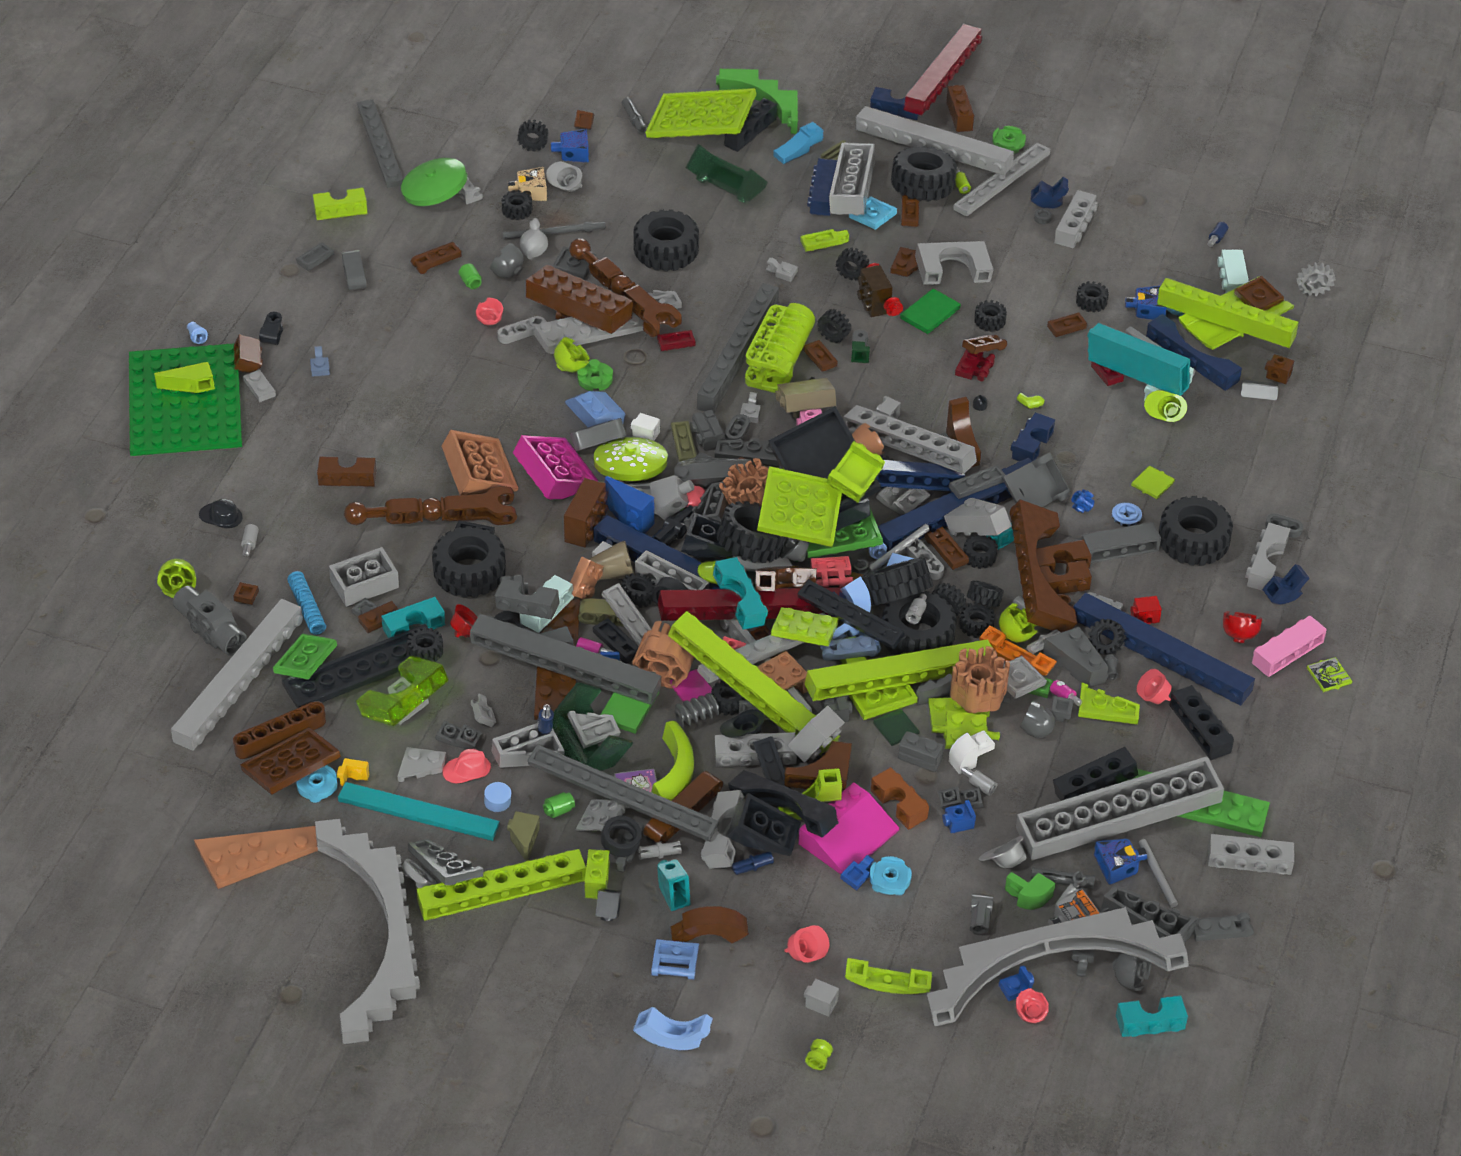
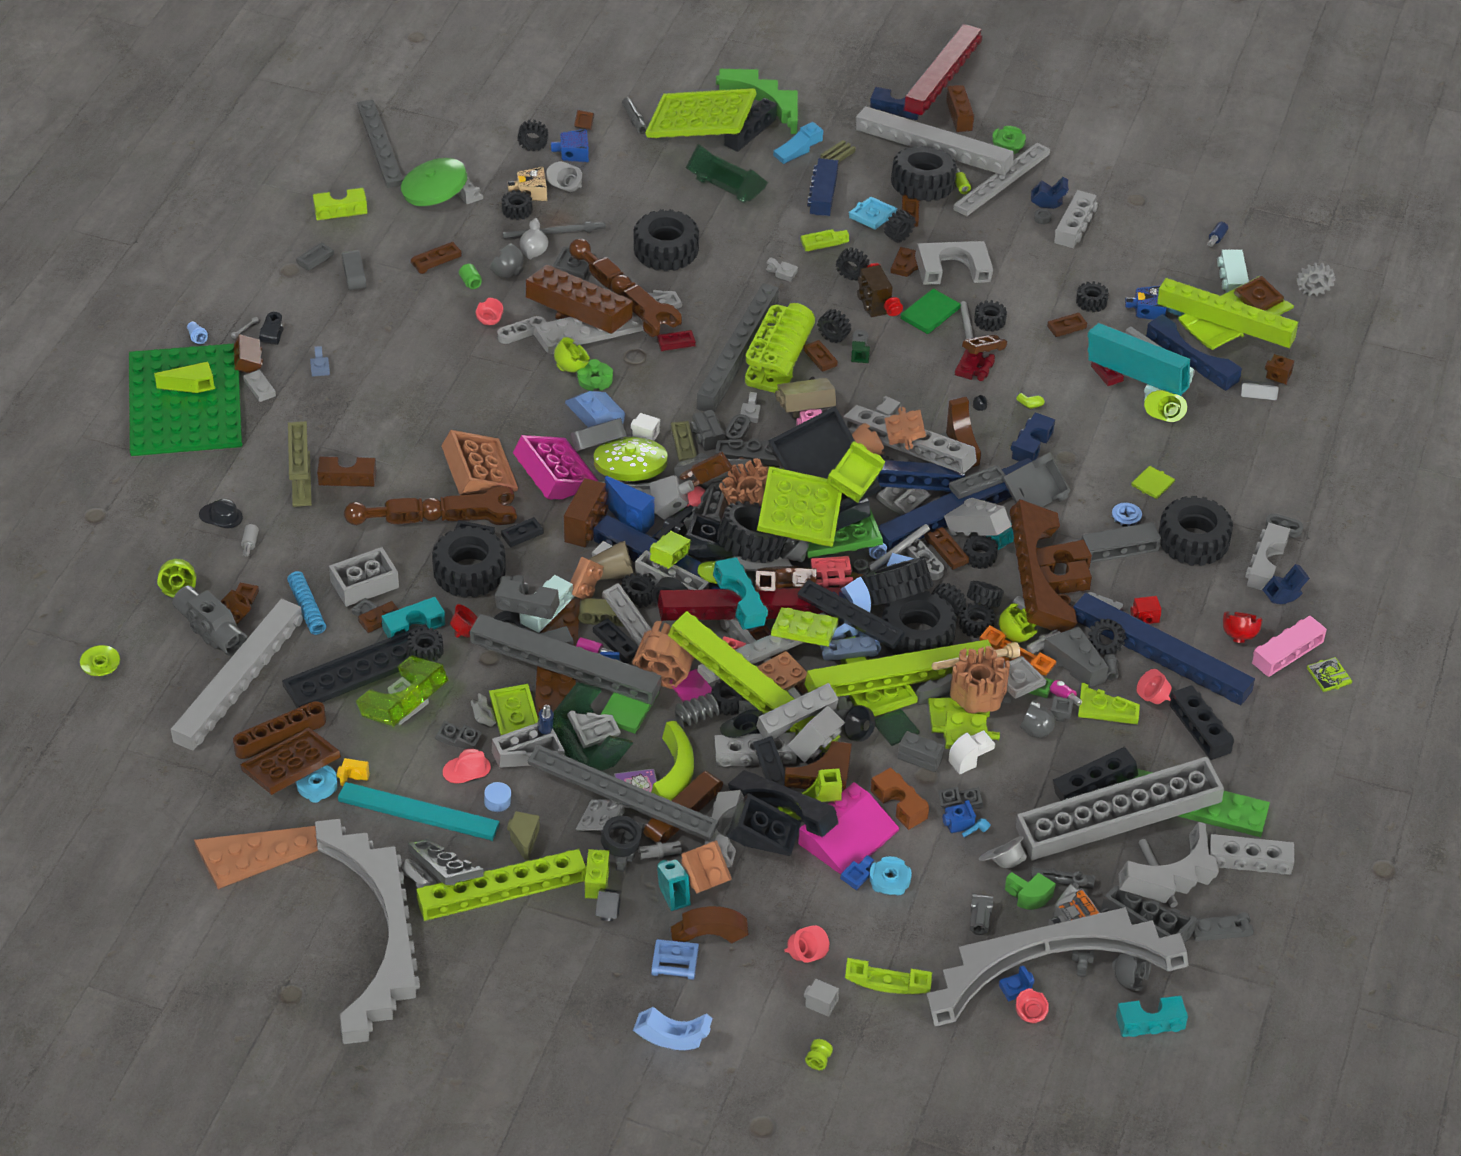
(99, 660): none -> lime dish
(237, 604): none -> reddish brown brick
(255, 320): none -> light grey hinge
(299, 464): none -> olive fence
(305, 656): bright green tile -> none
(421, 763): light grey wing -> none
(513, 708): none -> lime plate
(522, 532): none -> black plate
(558, 804): bright green brick -> none
(669, 549): none -> lime brick
(706, 867): none -> nougat bracket
(708, 469): none -> reddish brown hinge
(752, 863): dark blue axle -> none
(782, 718): none -> light grey arch
(852, 178): light grey brick -> none
(855, 722): none -> black piece
(899, 226): none -> black tyre
(905, 427): none -> nougat plate
(916, 609): light grey piece -> none
(966, 320): none -> light grey bar
(980, 780): light grey piece -> none
(981, 823): none -> dark azure hand
(1011, 650): none -> tan piece
(1082, 501): blue gear -> none
(1118, 859): blue torso -> none
(1163, 880): none -> light grey arch

